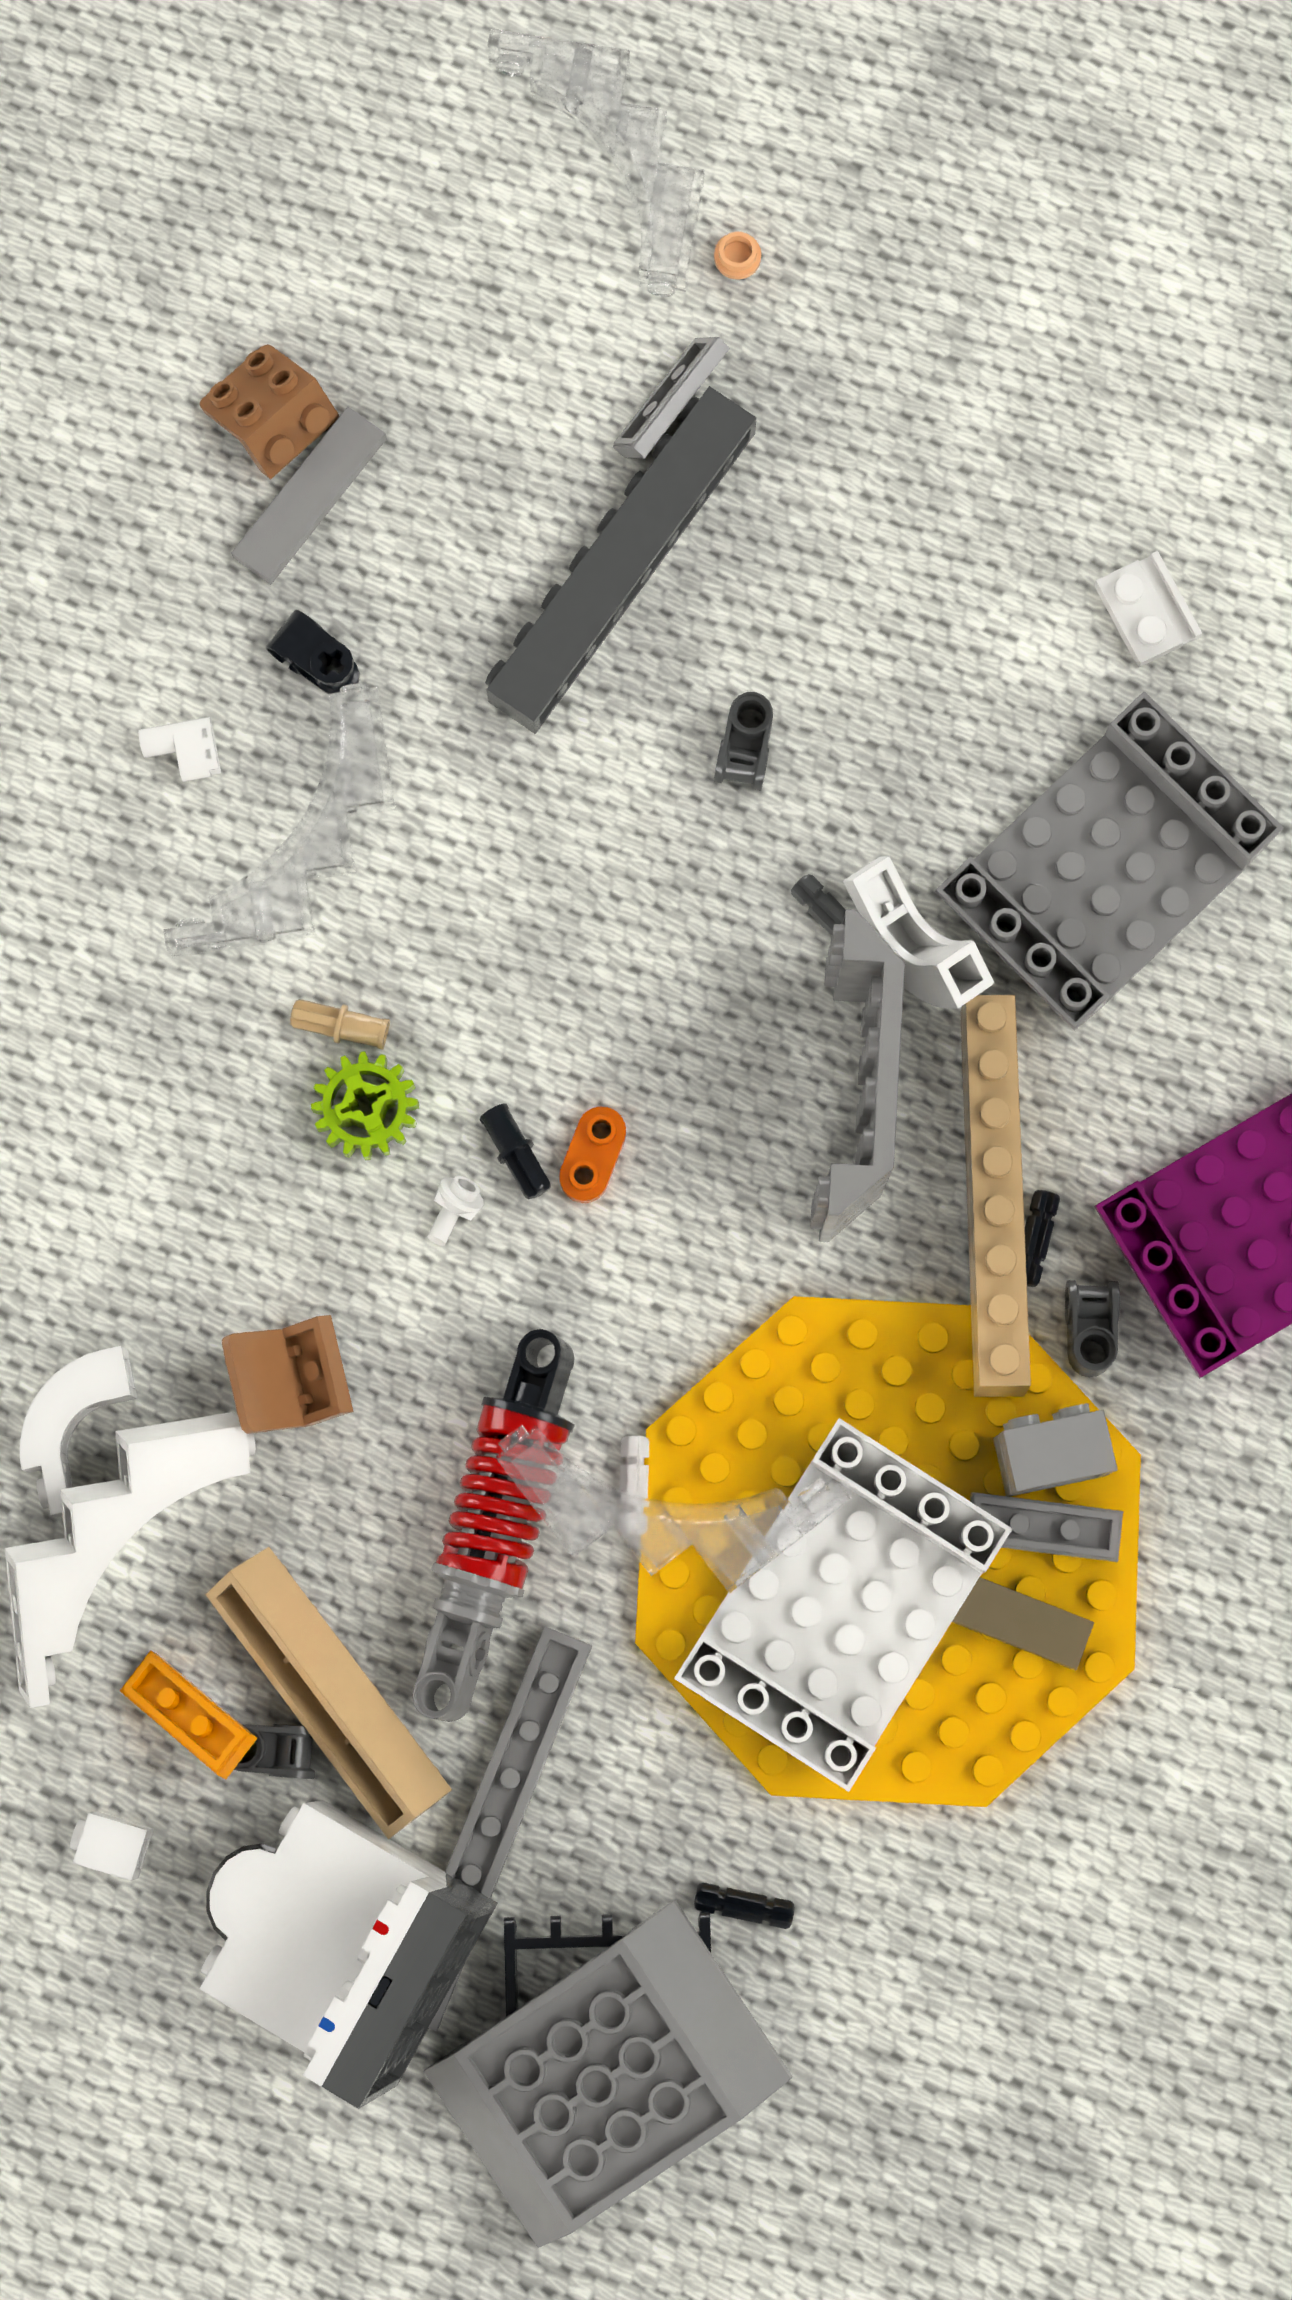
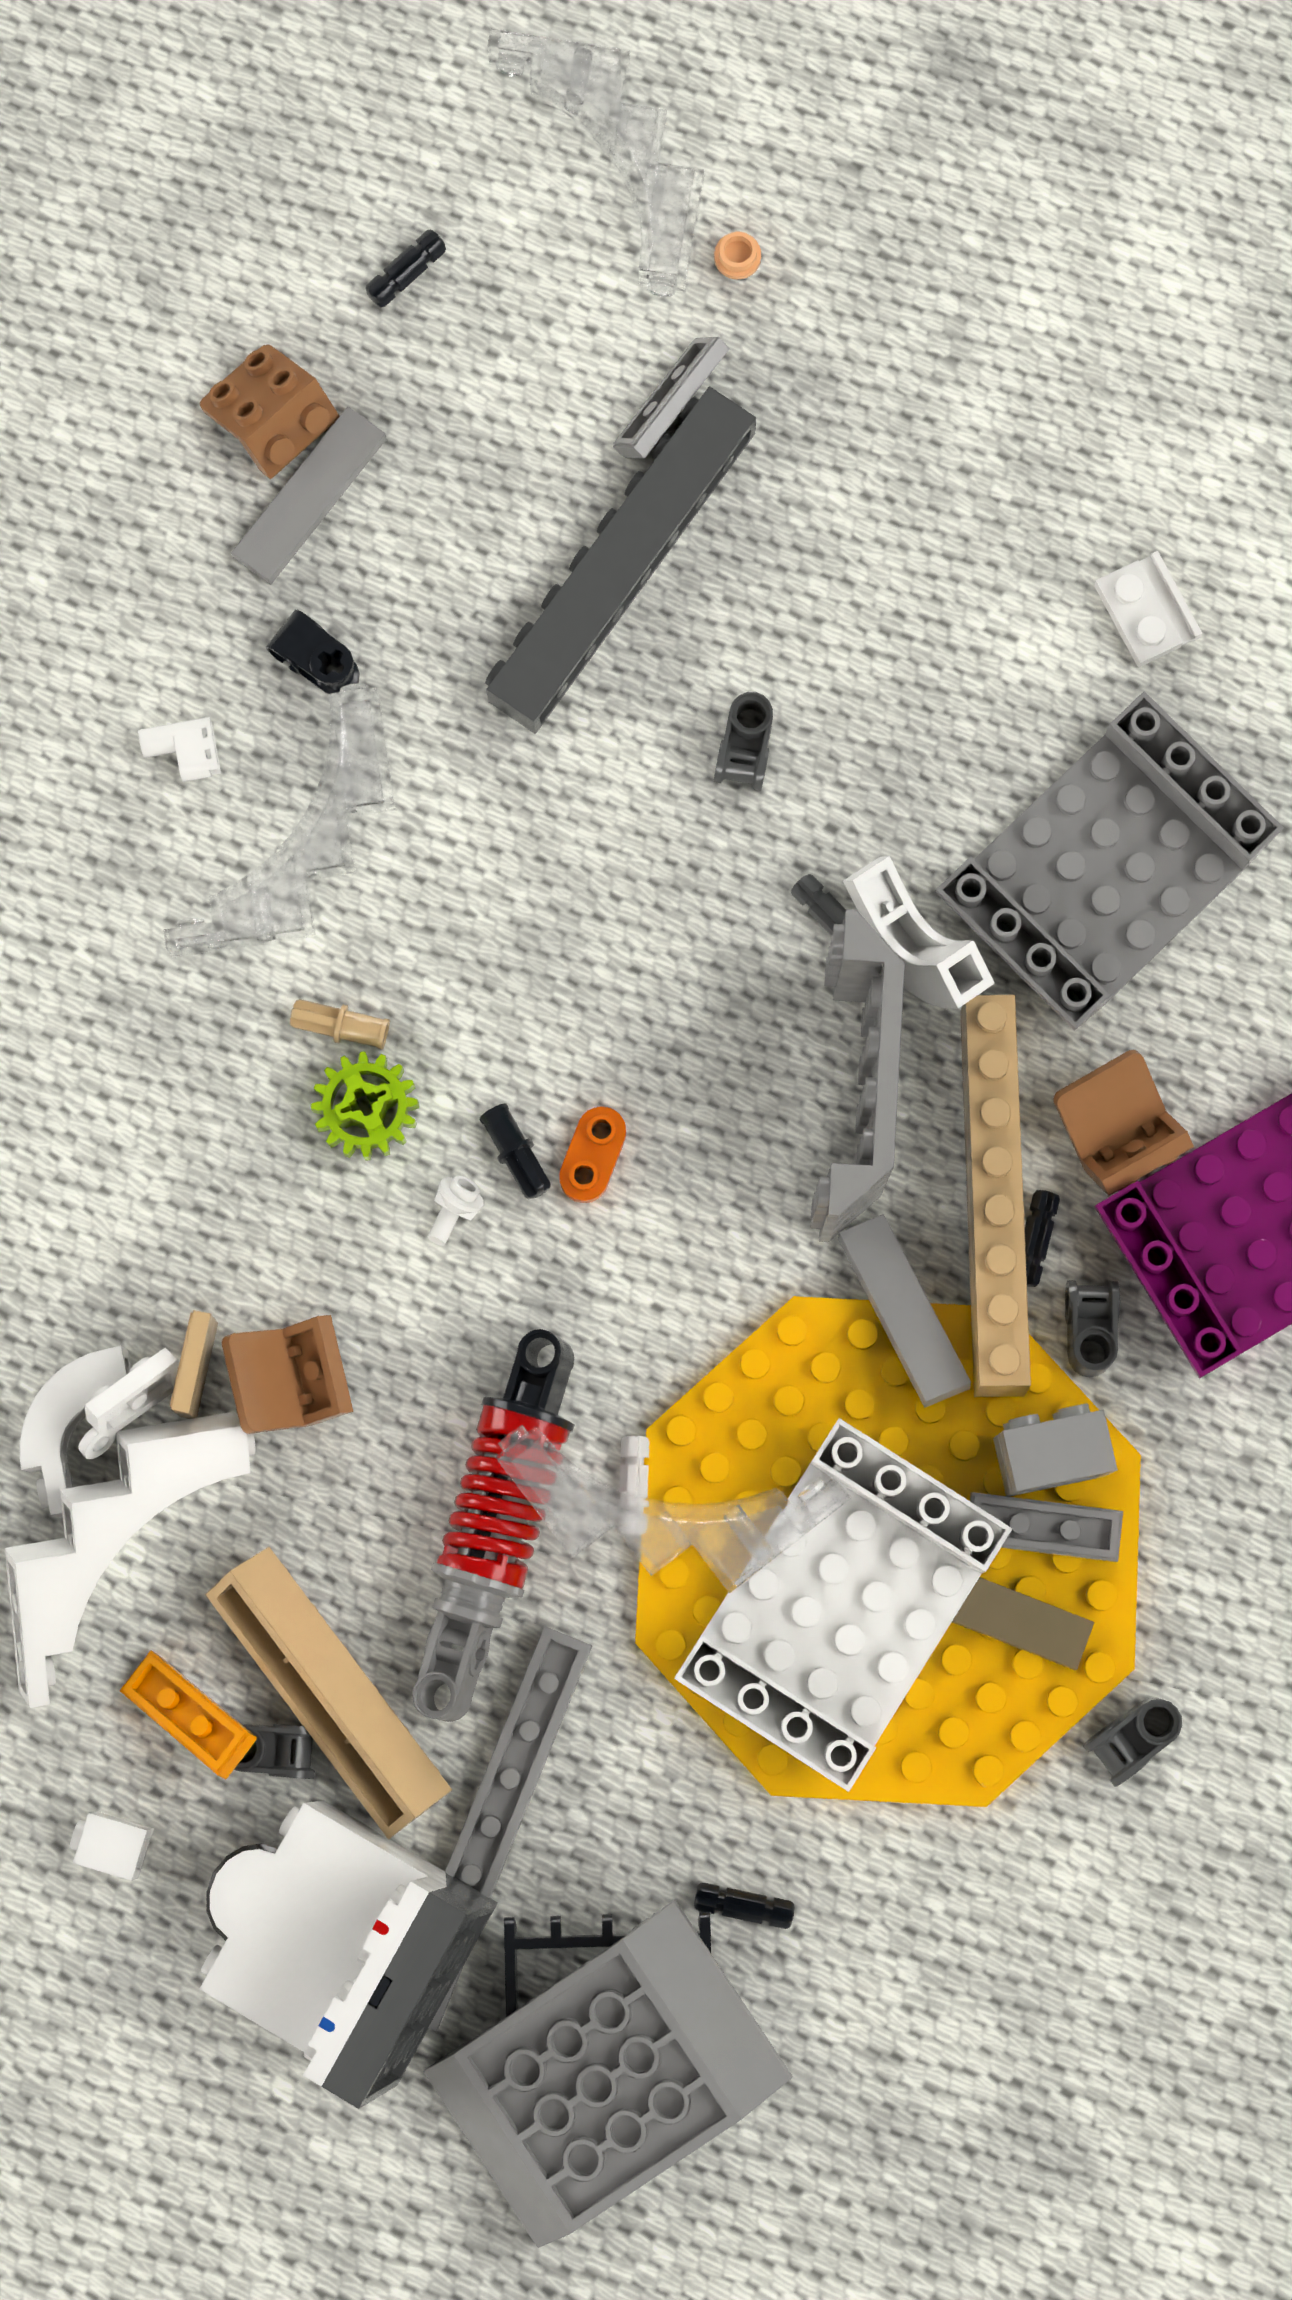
(126, 1400): none -> white hinge
(193, 1364): none -> tan tile
(405, 268): none -> black axle
(904, 1311): none -> light grey tile
(1120, 1123): none -> medium nougat bracket
(1133, 1740): none -> dark grey piece

